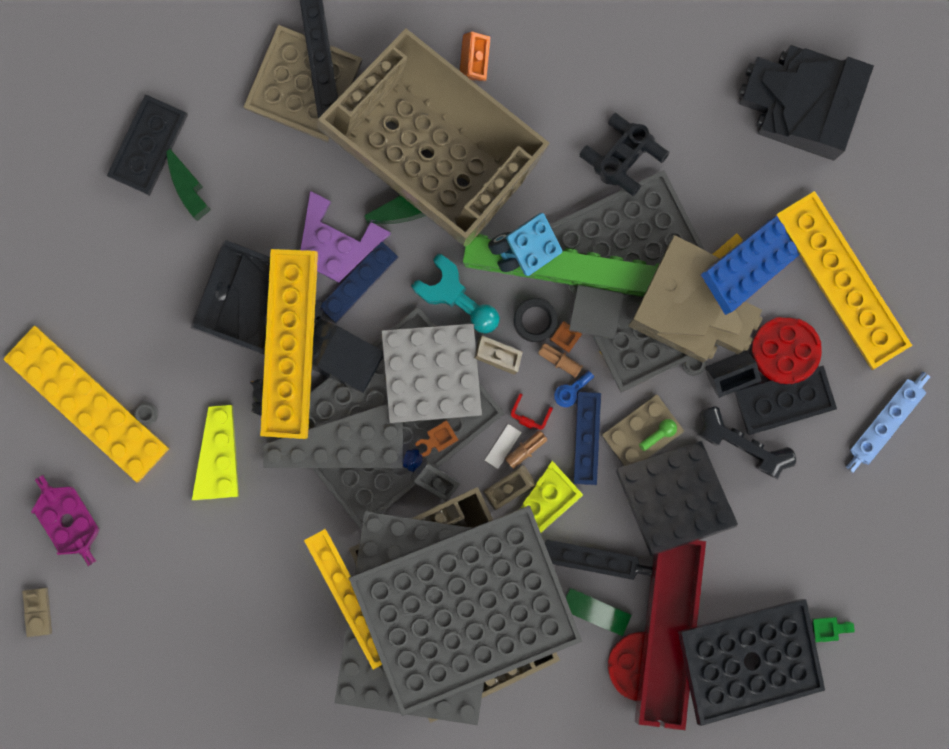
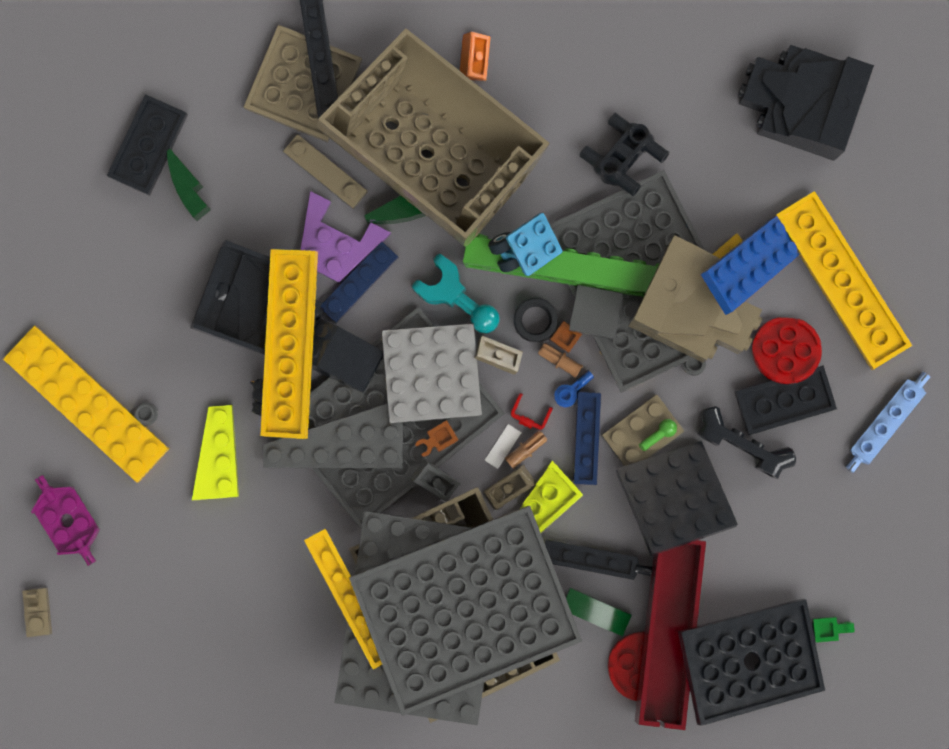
(325, 171): none -> dark tan plate
(412, 460): clear blue plate -> none
(733, 373): black brick -> none

